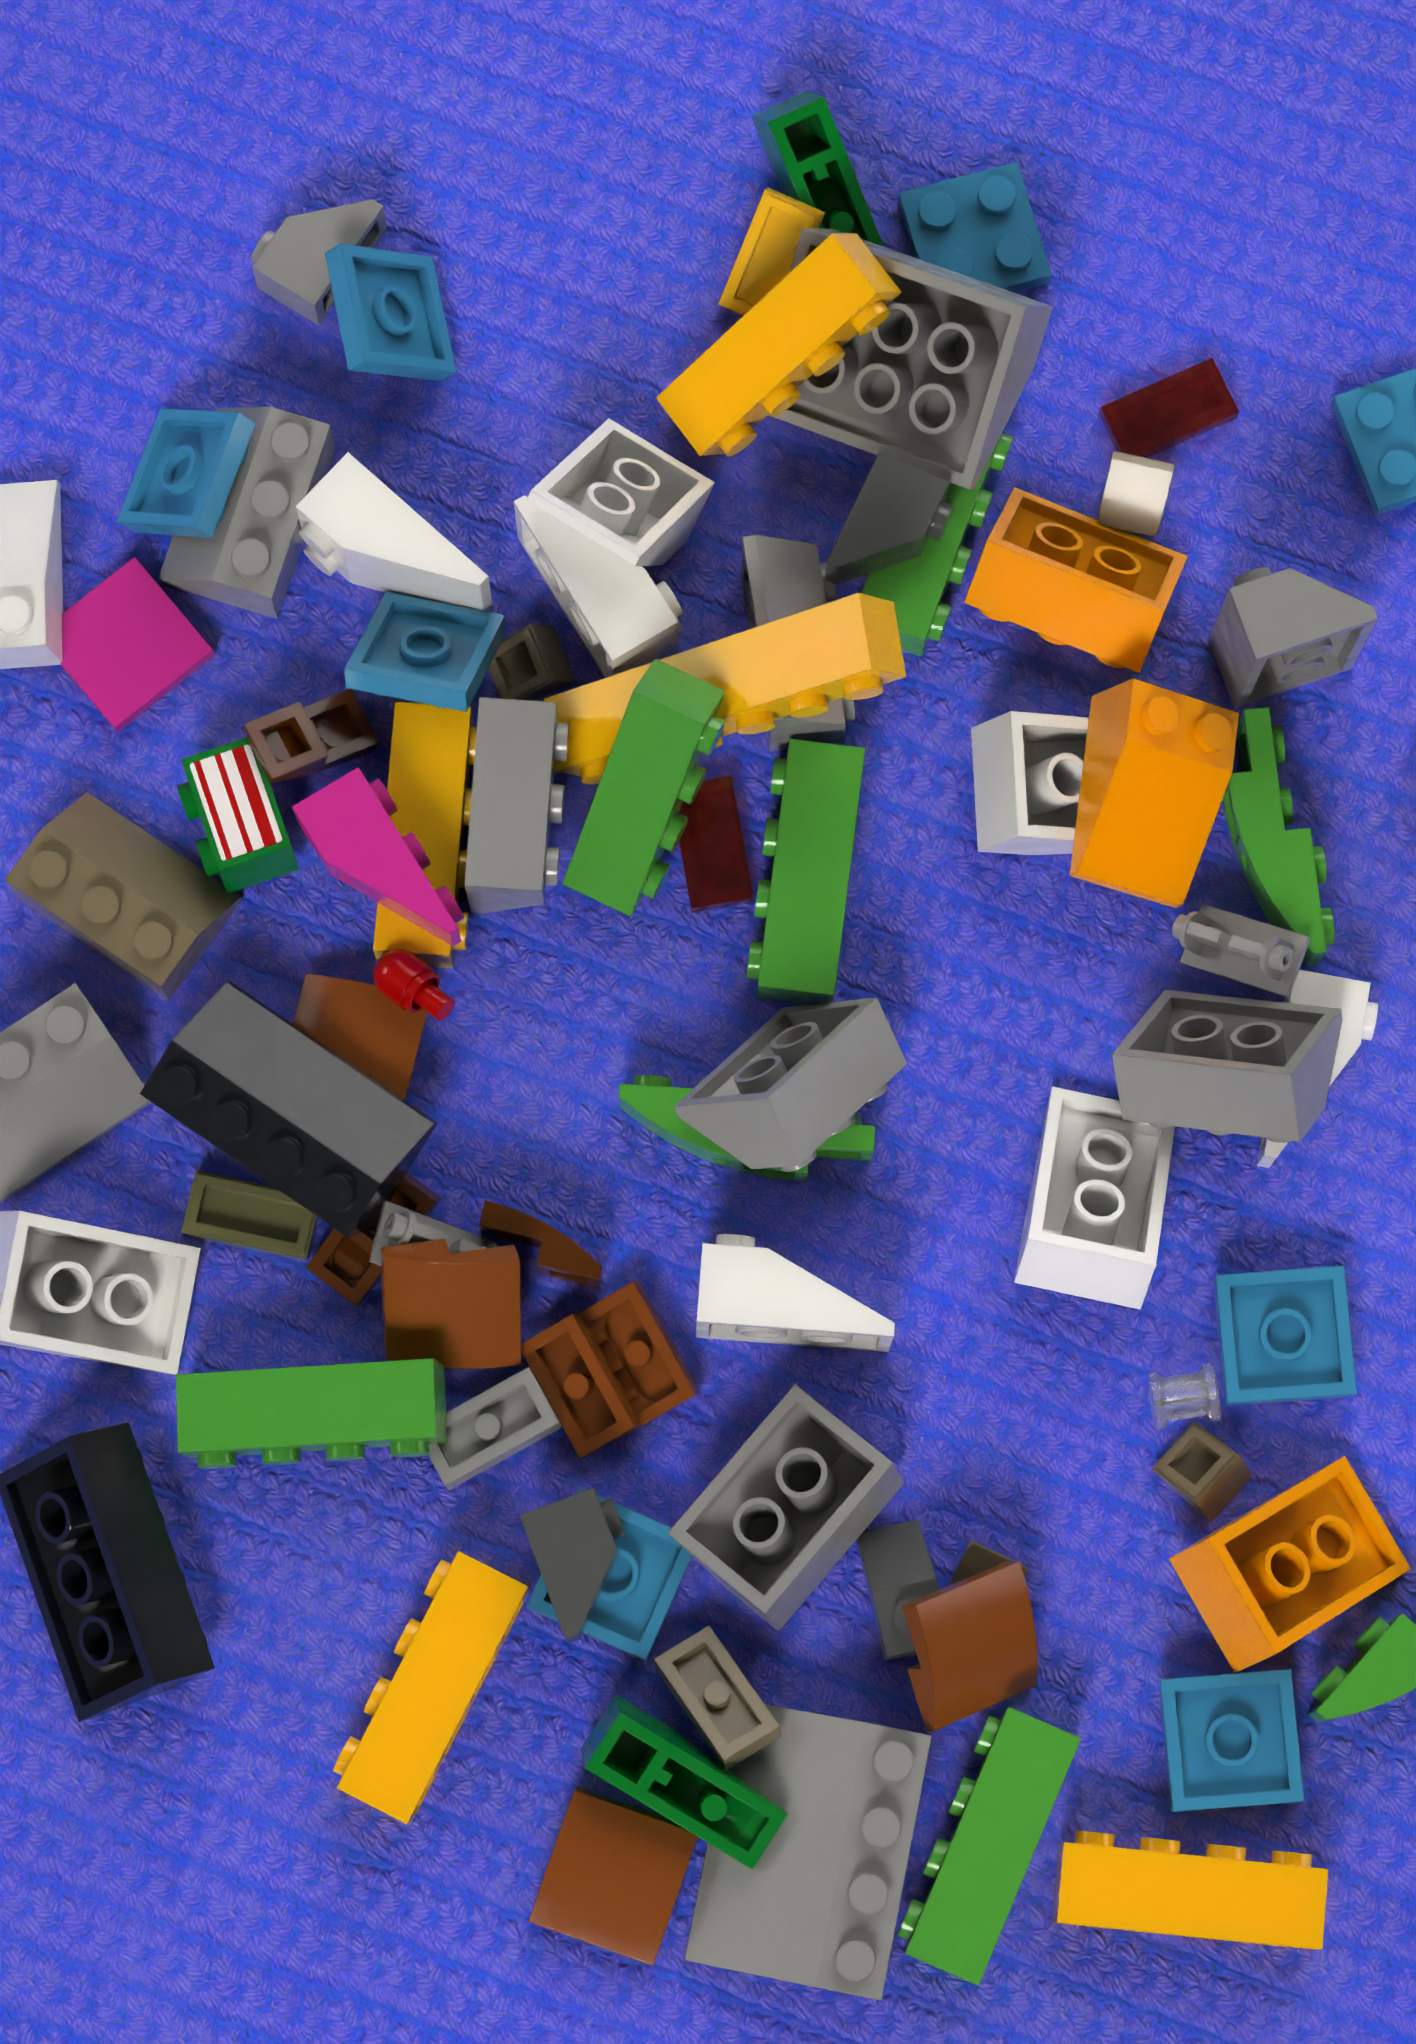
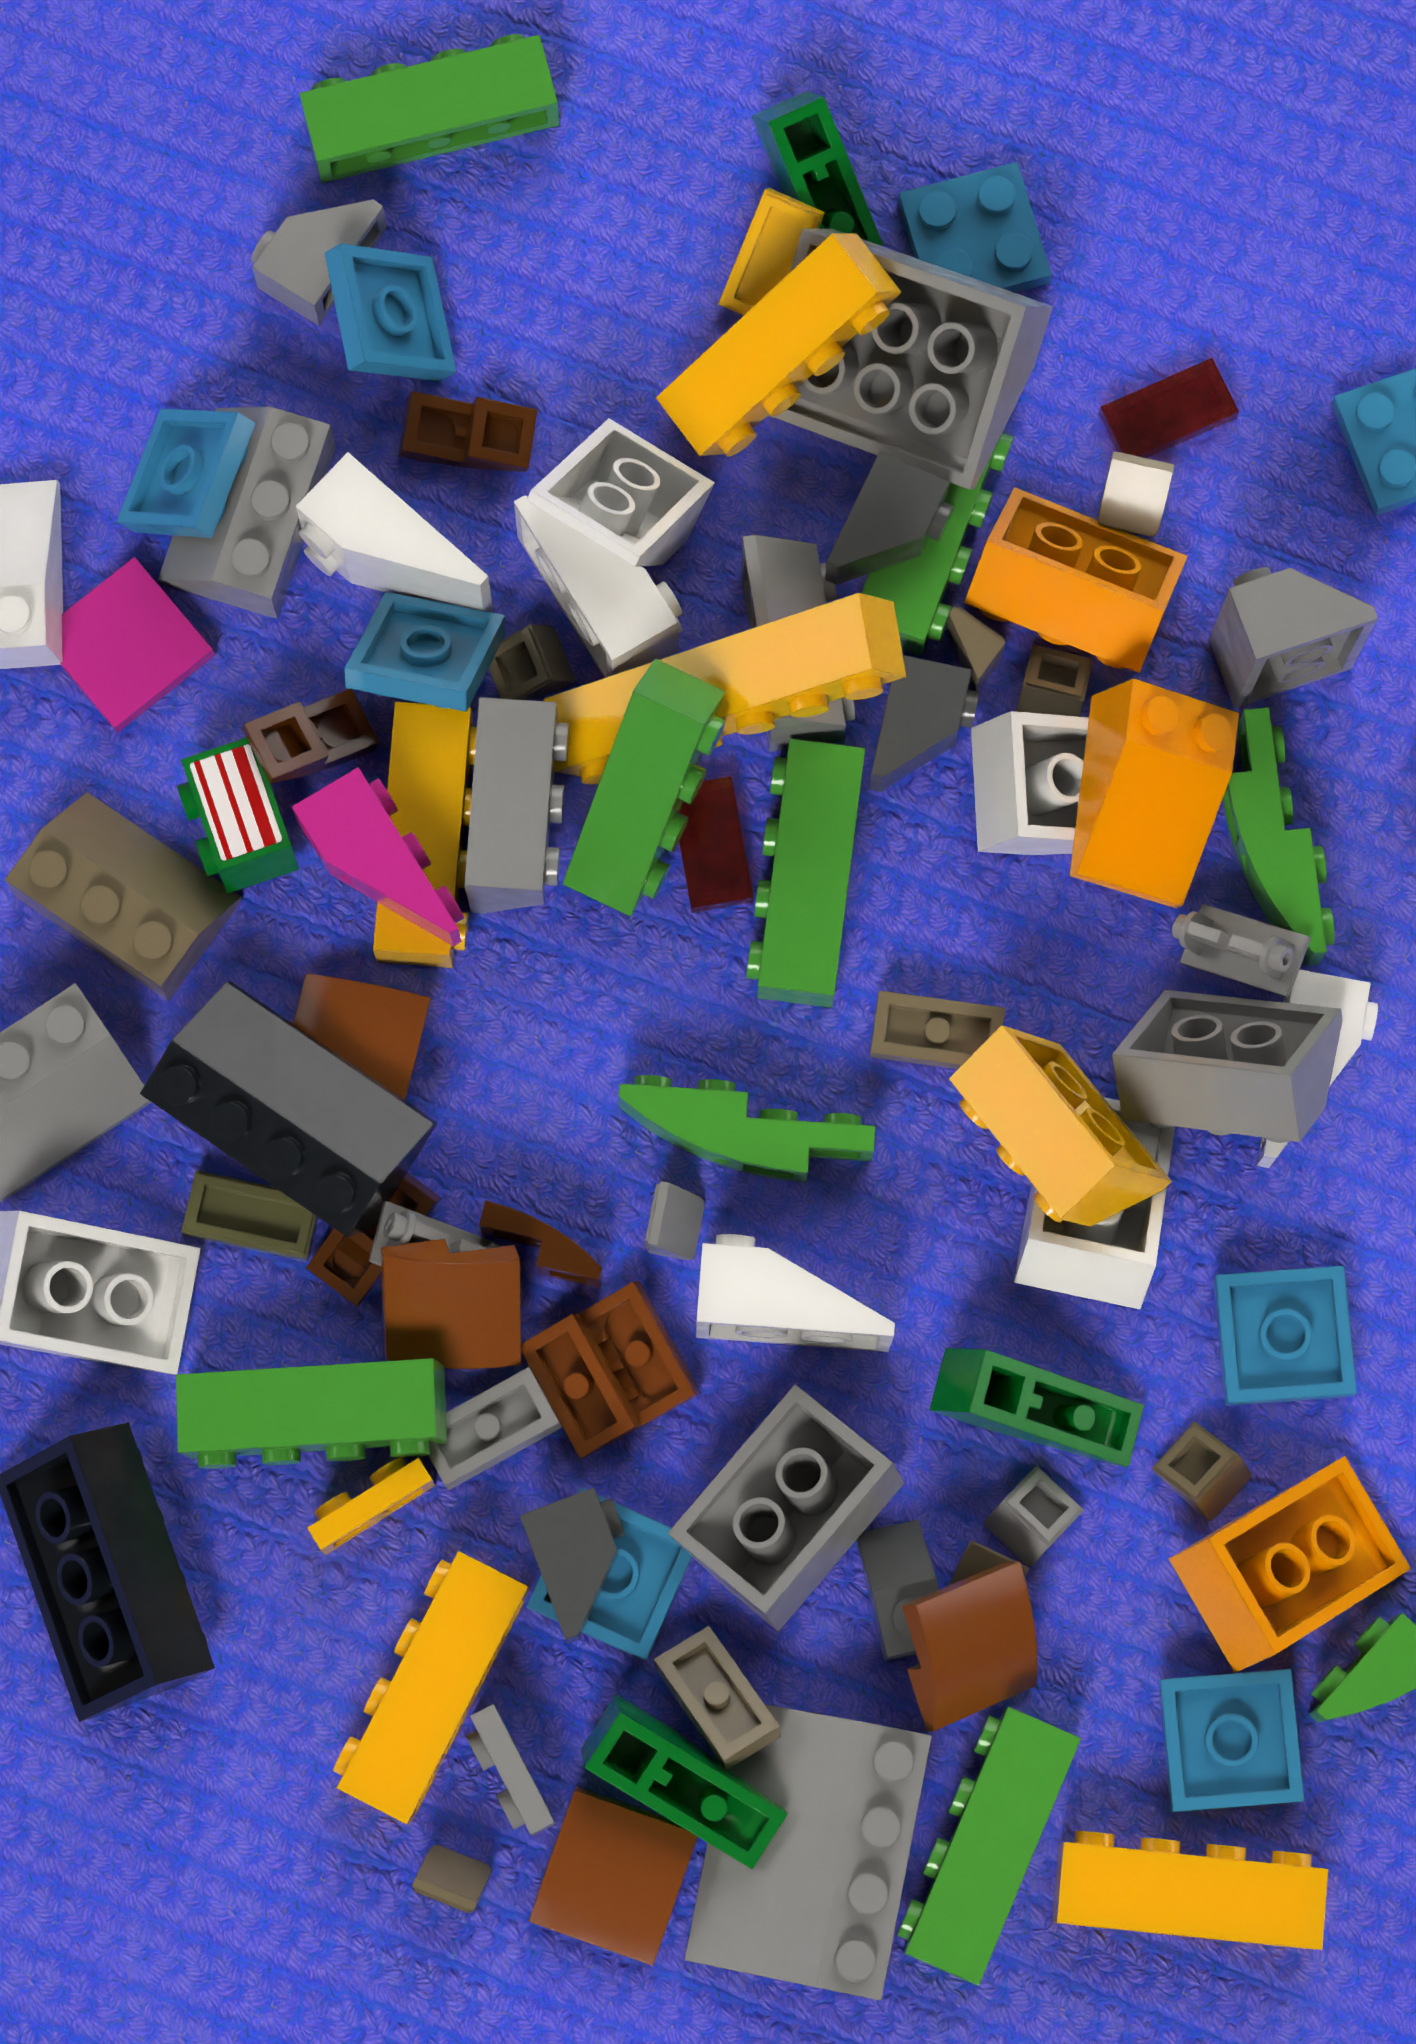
(347, 1517): none -> yellow plate
(411, 984): red cylinder -> none
(430, 107): none -> bright green brick
(452, 1878): none -> dark tan slope
(467, 434): none -> reddish brown slope
(495, 1747): none -> light grey plate
(674, 1222): none -> light grey slope
(795, 1083): light grey slope -> none
(921, 718): none -> dark grey slope
(930, 1029): none -> dark tan plate
(975, 645): none -> dark tan slope
(1032, 1516): none -> light grey slope
(1035, 1405): none -> green slope
(1054, 682): none -> dark tan slope
(1056, 1128): none -> yellow slope
(1184, 1396): clear bush -> none

